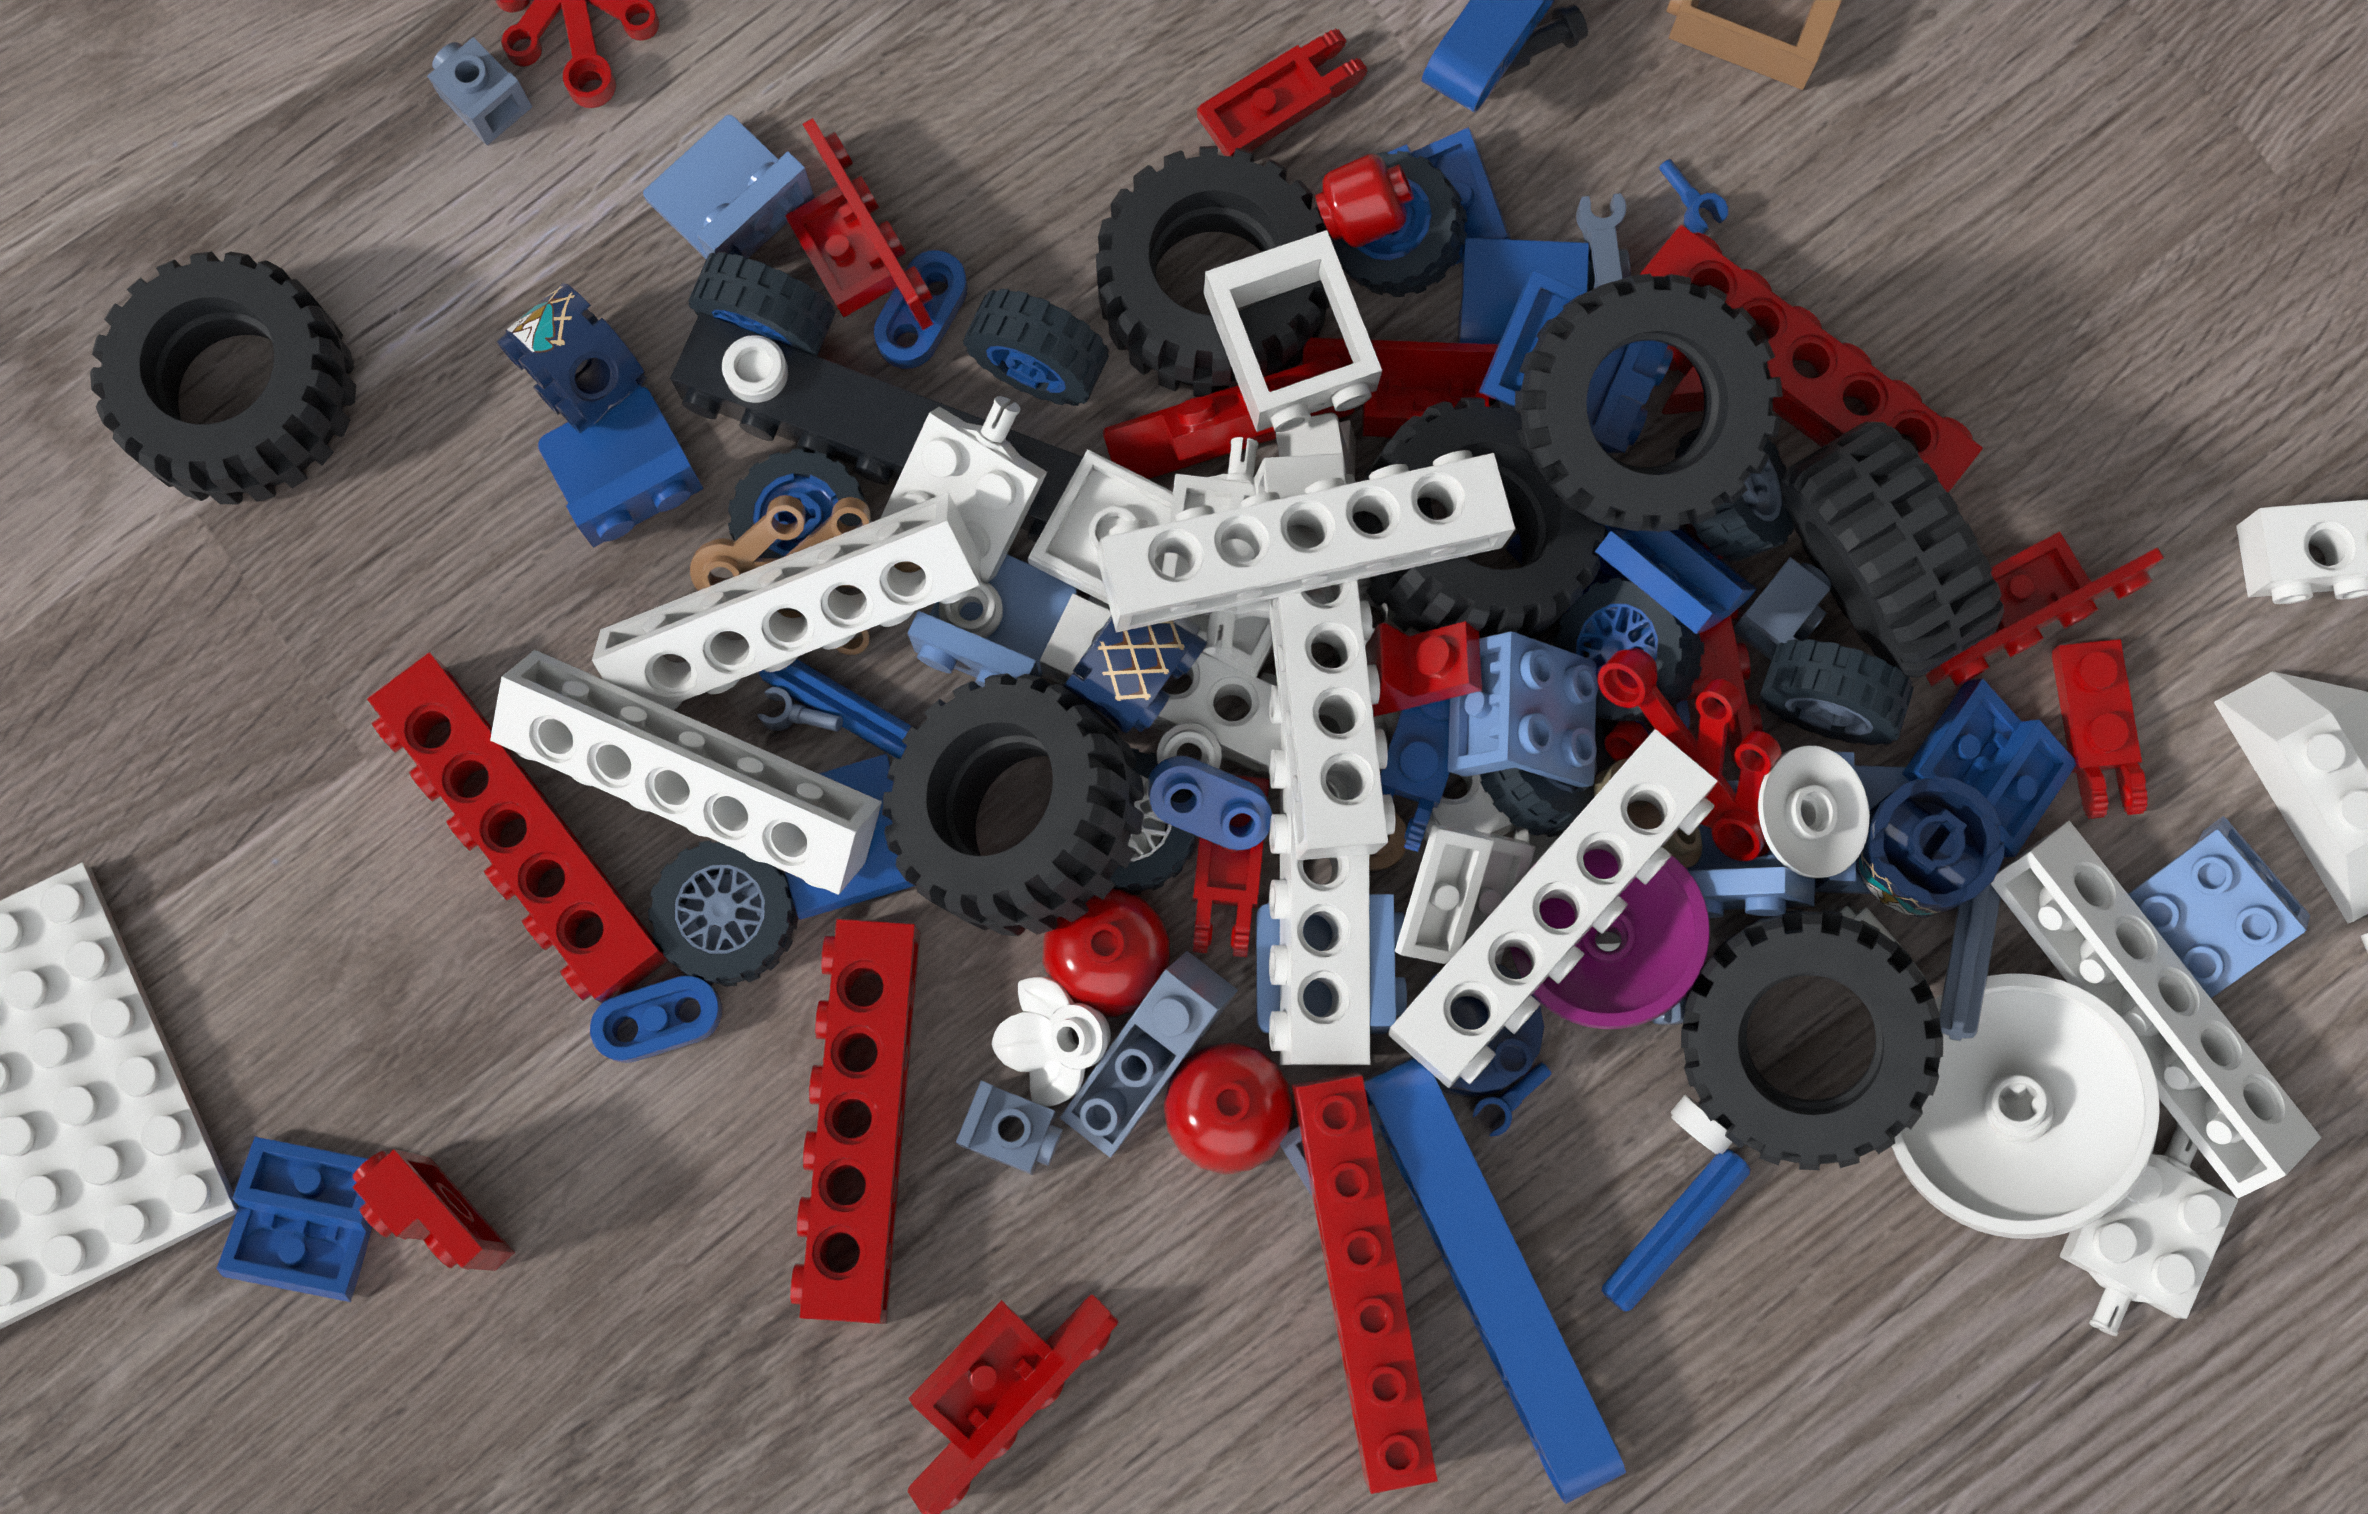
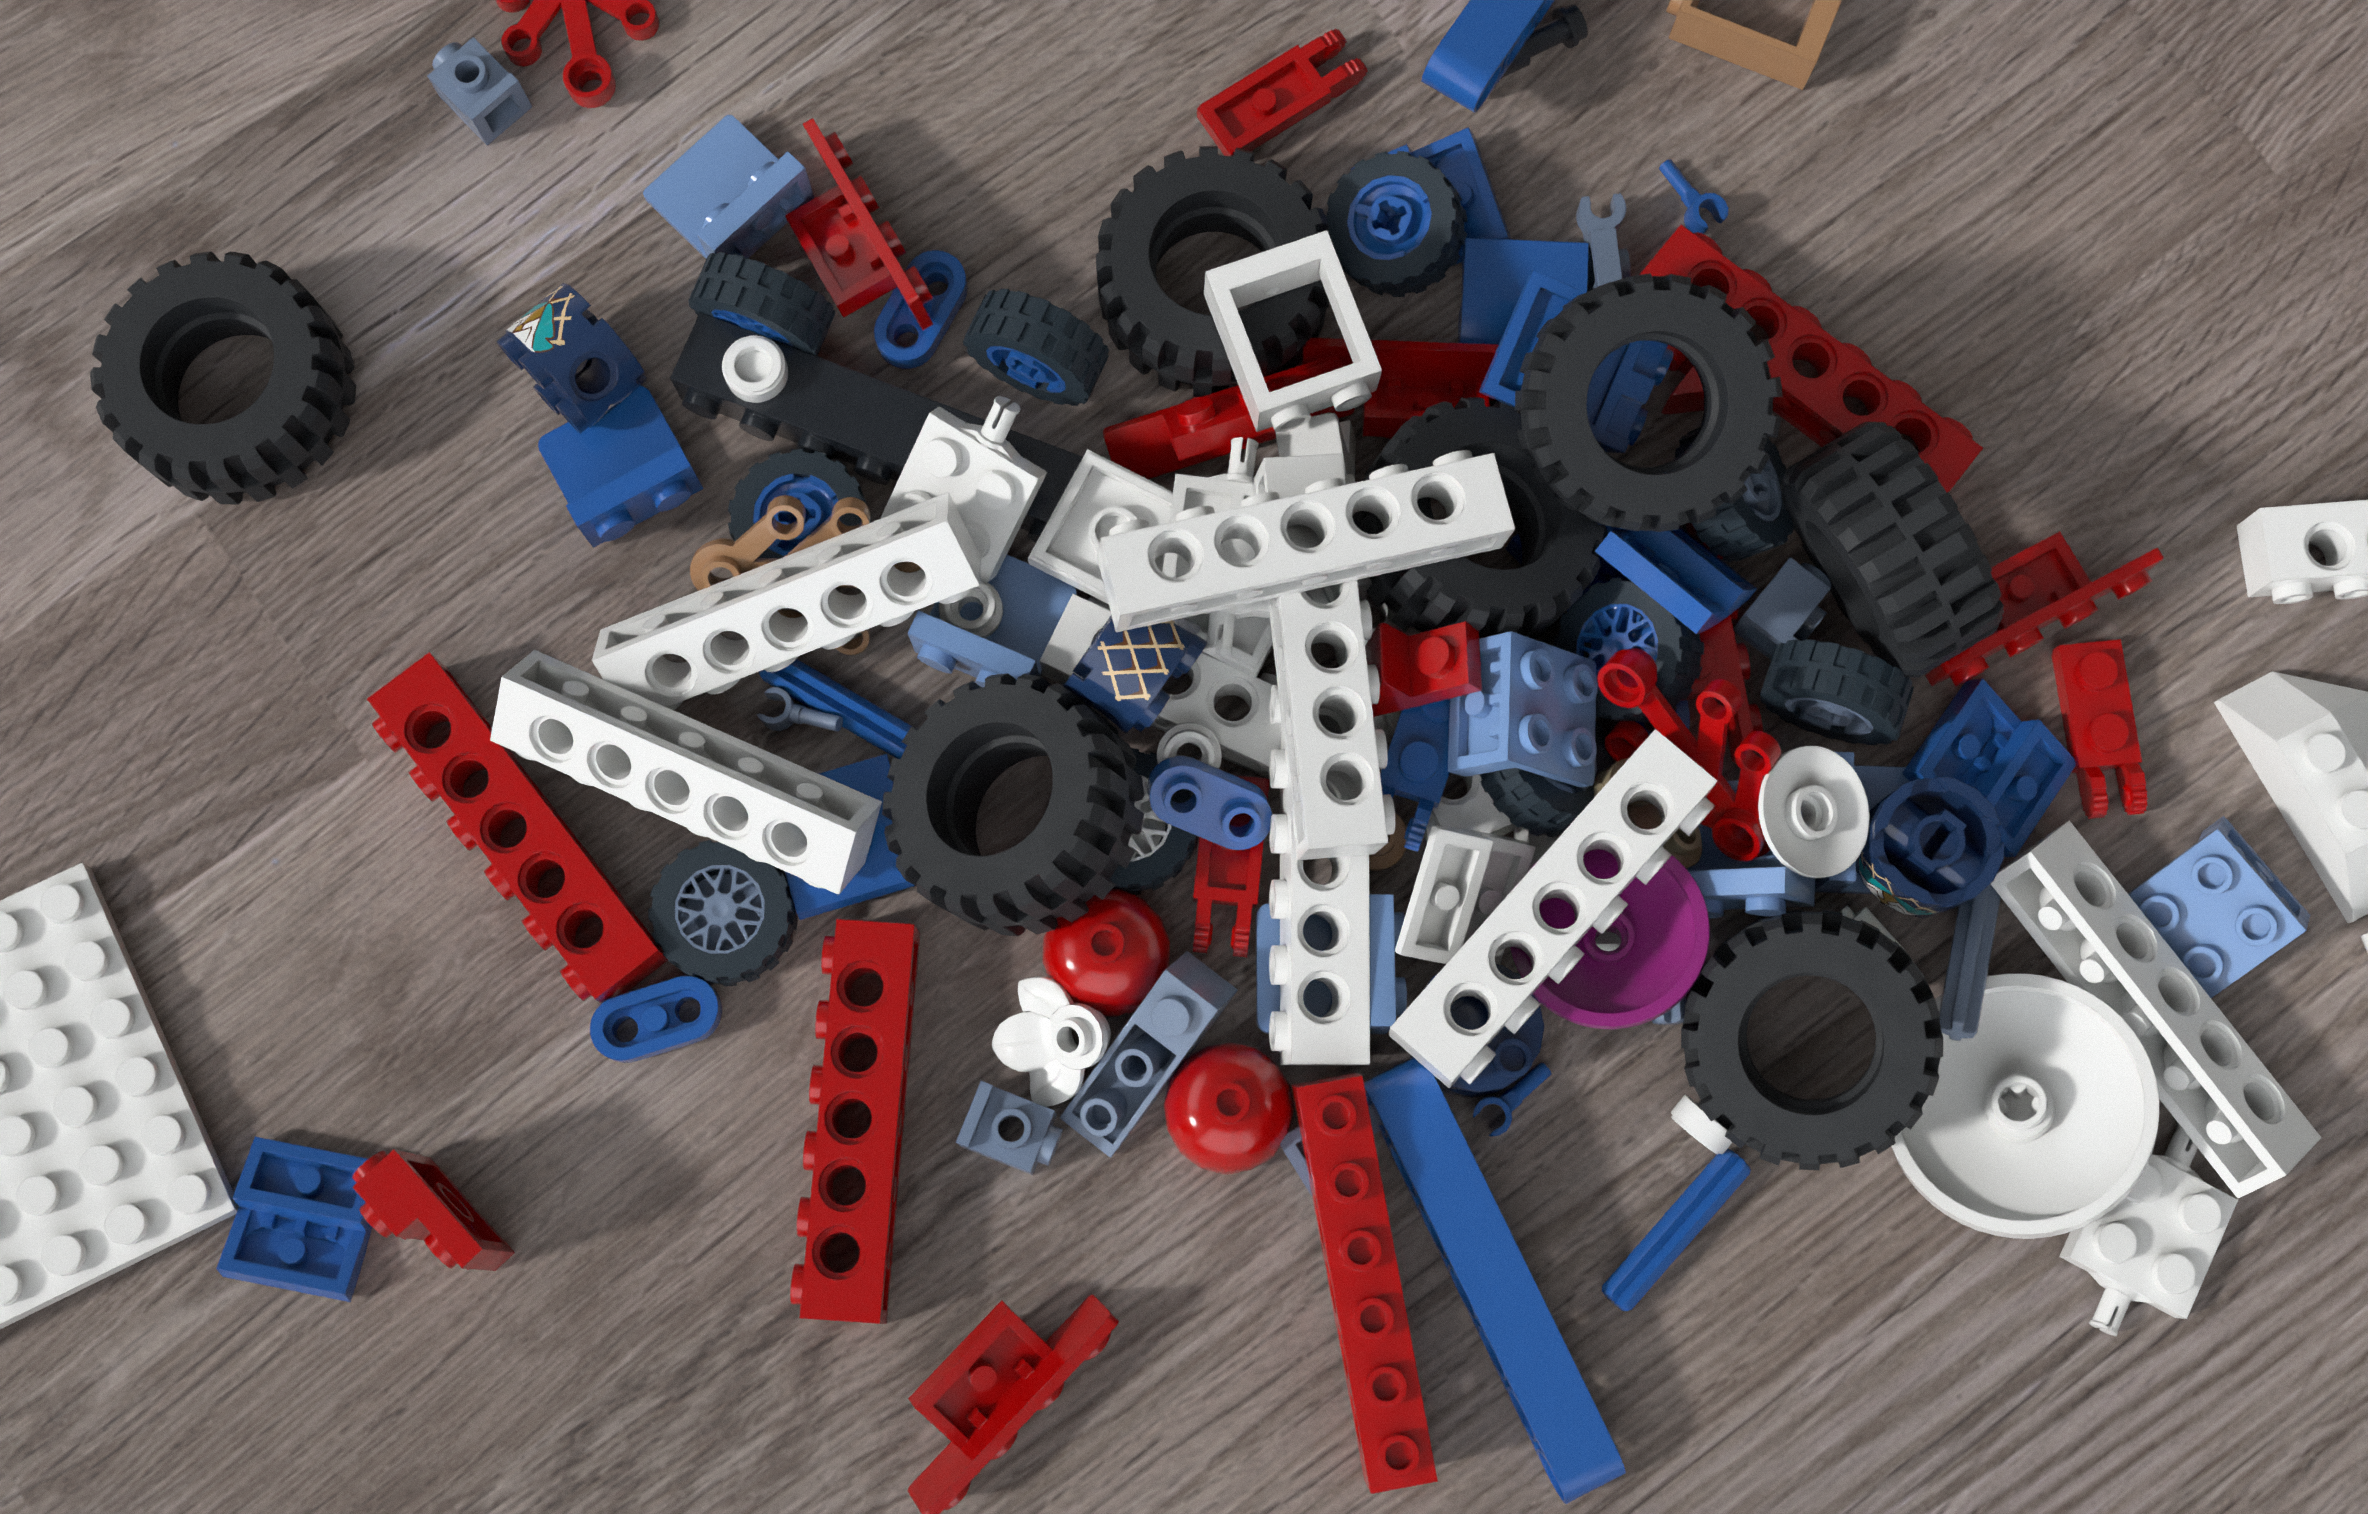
(1364, 200): red head -> none

